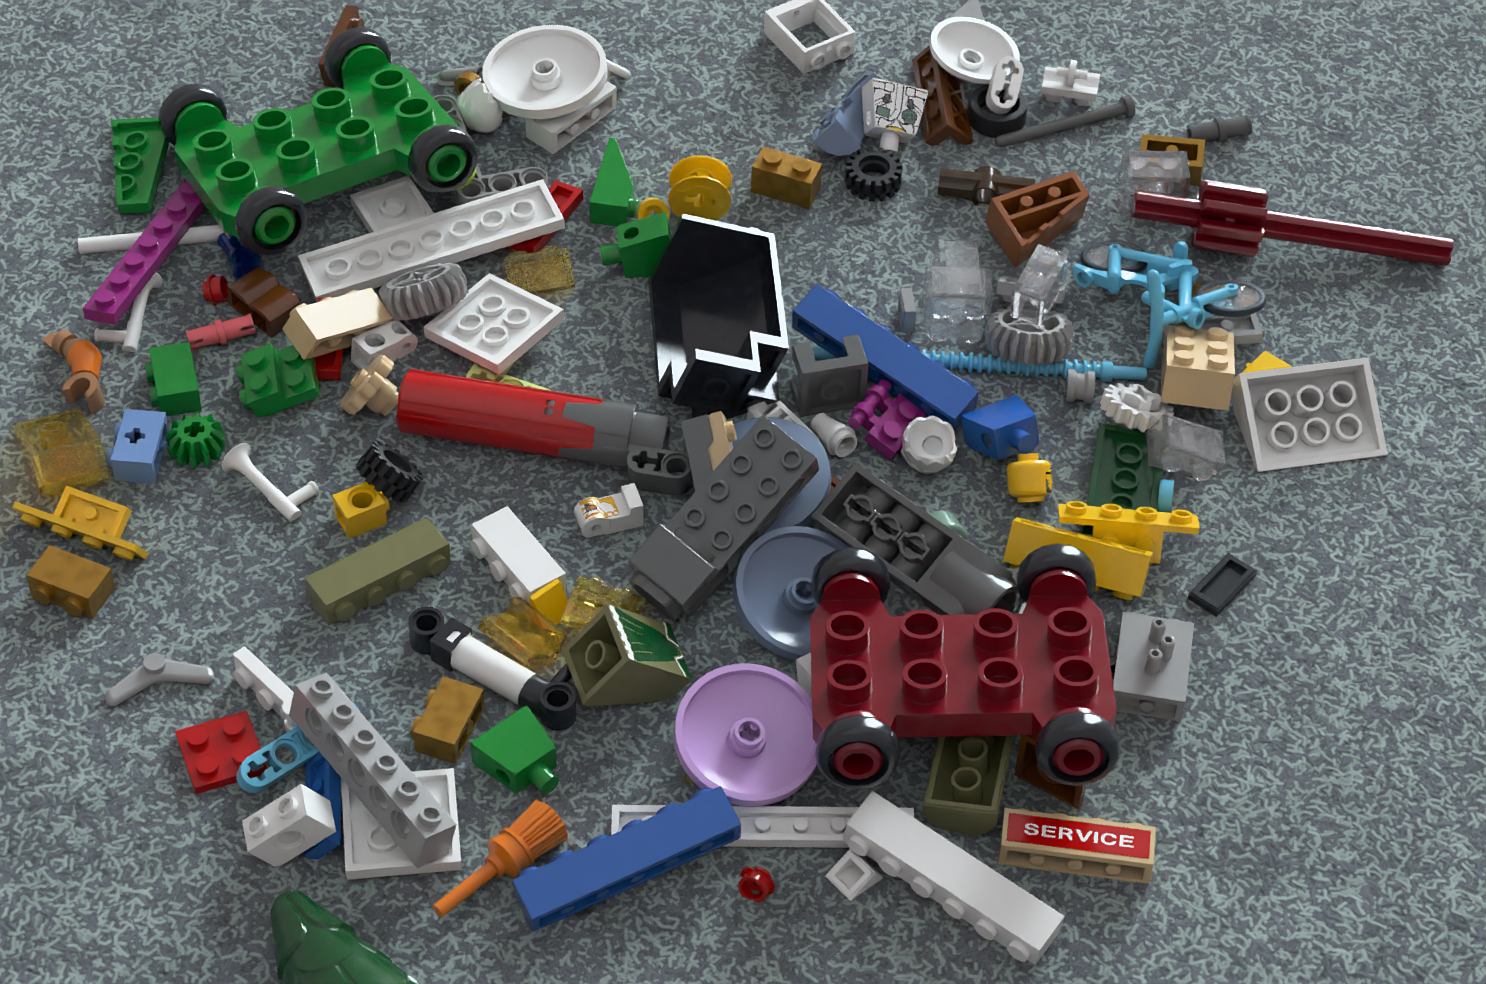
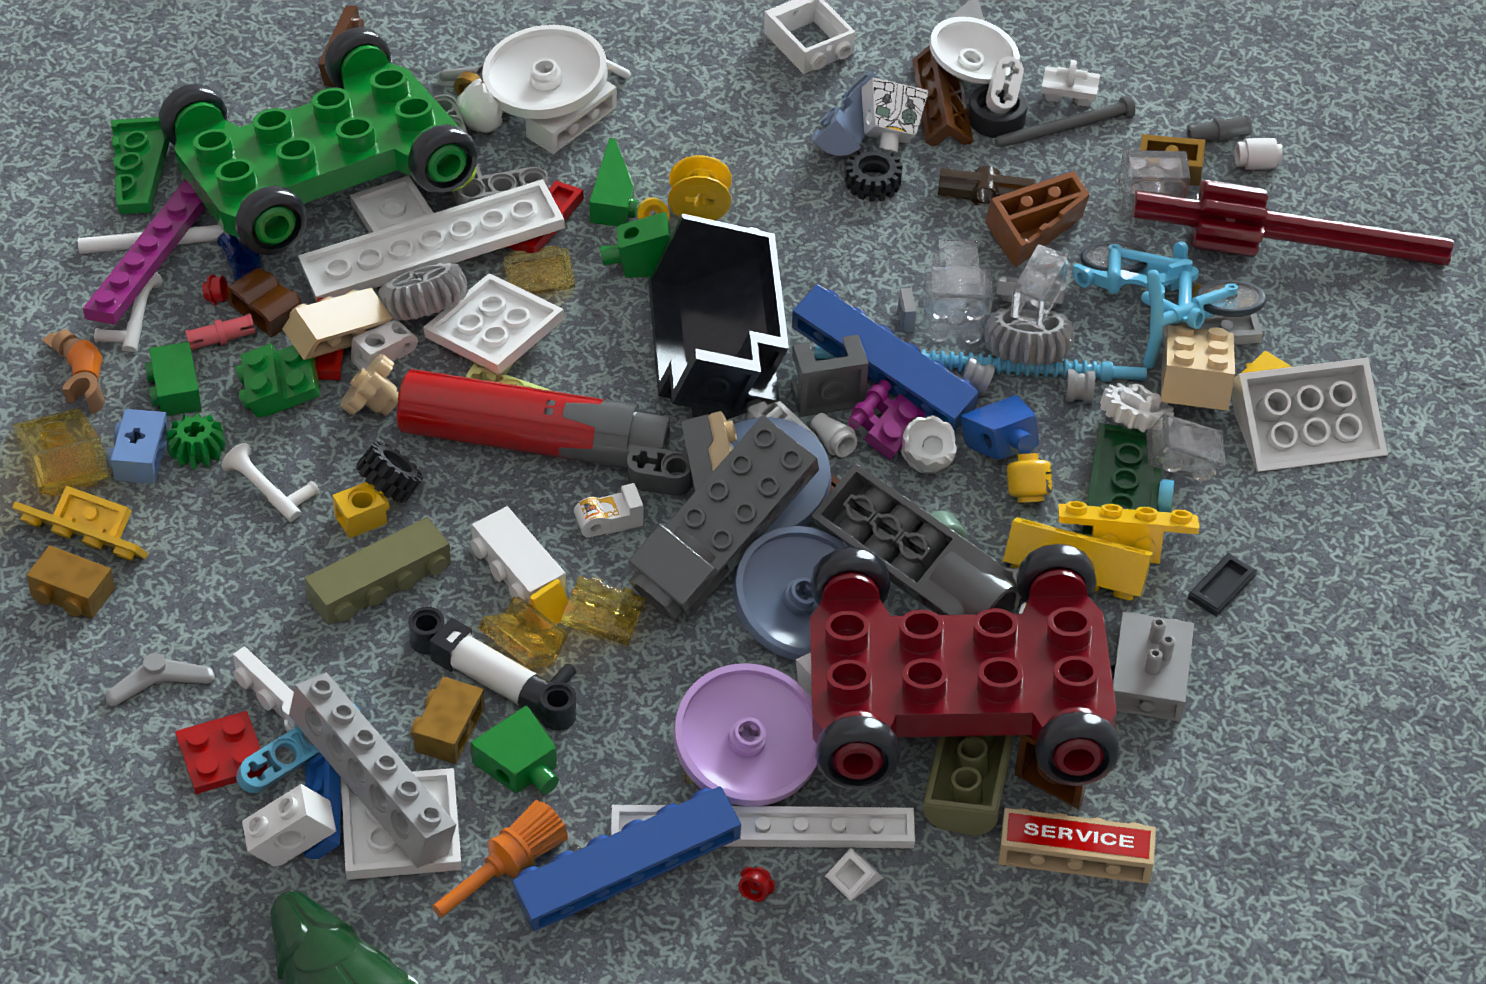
(625, 660): olive slope -> none
(786, 177): pearl gold brick -> none
(953, 879): white brick -> none
(978, 375): none -> light grey wheel
(1258, 153): none -> white brick

